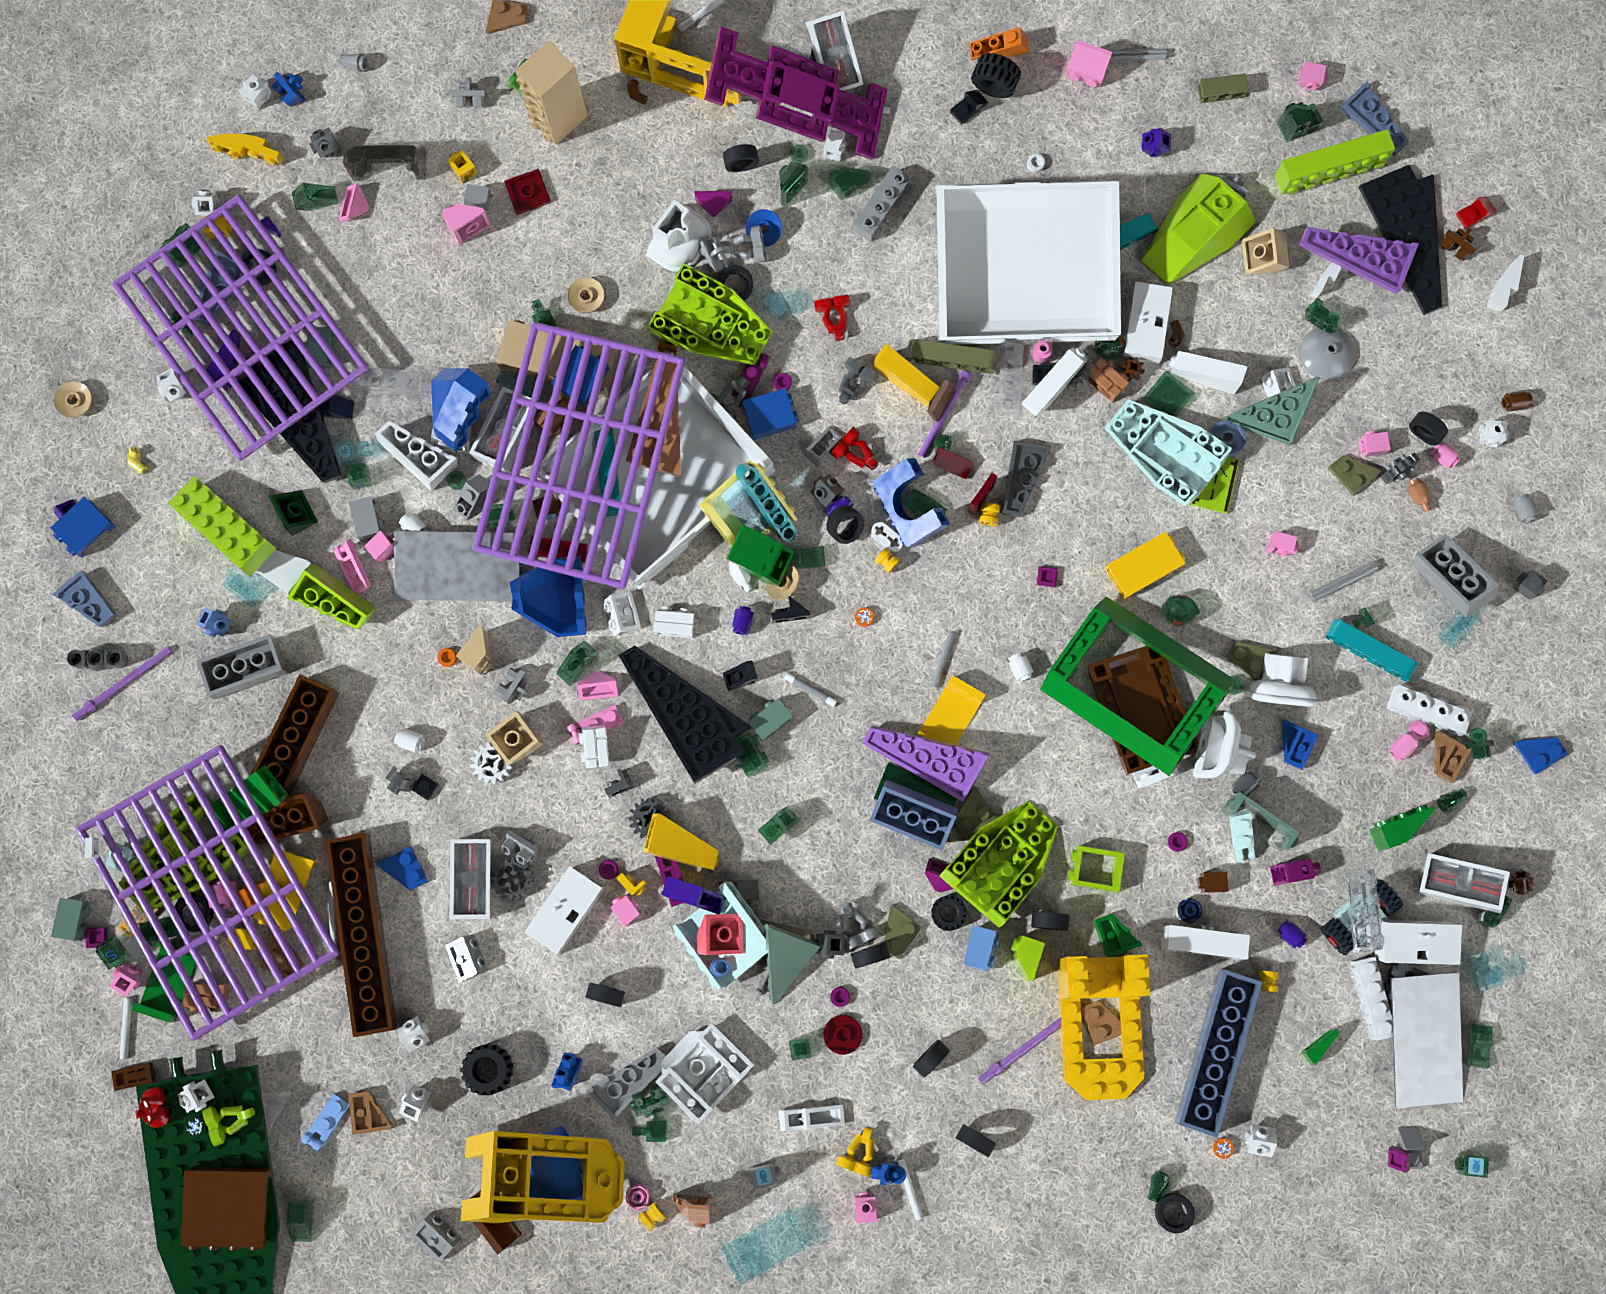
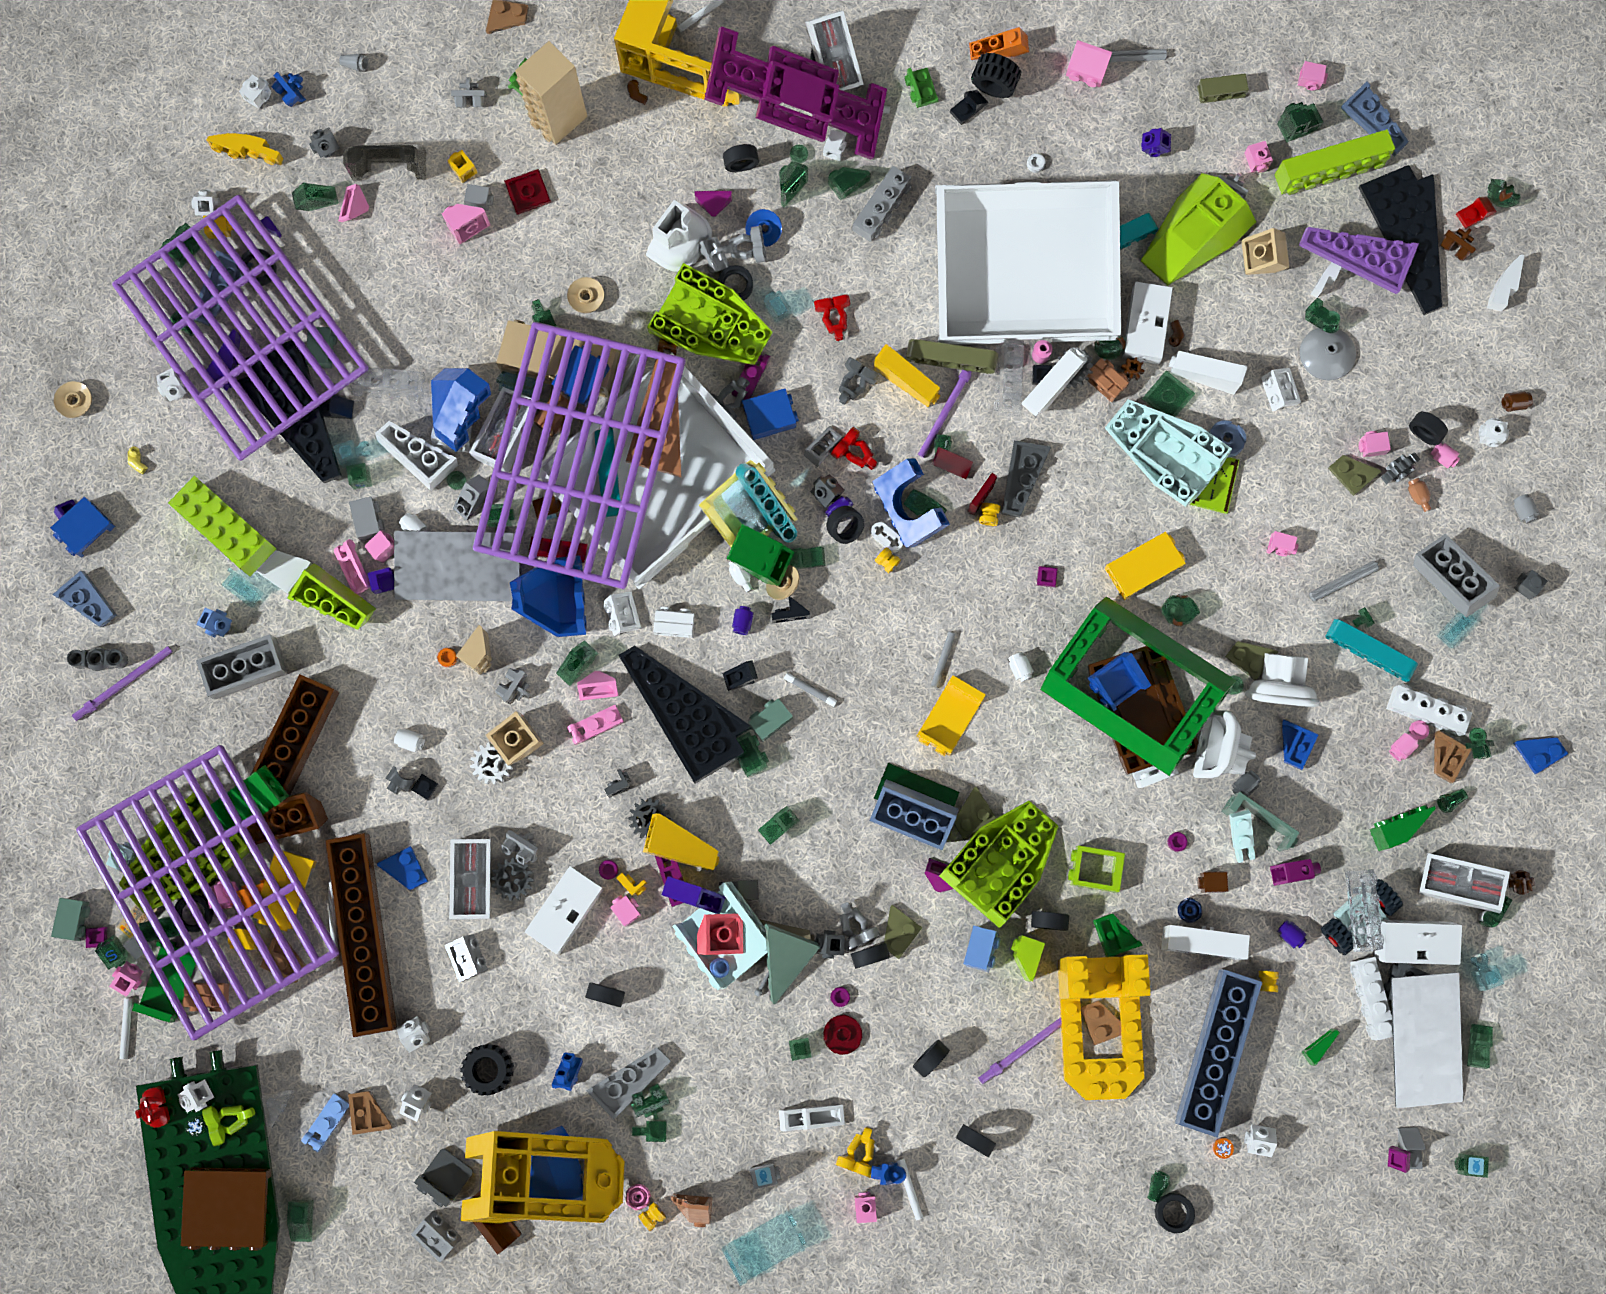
(91, 848): tile -> none
(133, 1076): reddish brown plate -> none
(294, 511): dark green slope -> none
(381, 580): none -> dark purple panel
(444, 1178): none -> dark grey bracket
(595, 746): white brick -> none
(702, 1071): white slope -> none
(782, 381): magenta tile -> none
(864, 617): orange tile -> none
(922, 87): none -> bright green bracket
(939, 763): medium lavender wing -> none
(940, 921): black tyre -> none
(941, 400): reddish brown tile -> none
(1118, 680): none -> blue panel
(1258, 157): none -> bright pink brick
(1277, 415): sand green tile -> none
(1501, 194): none -> clear green hair

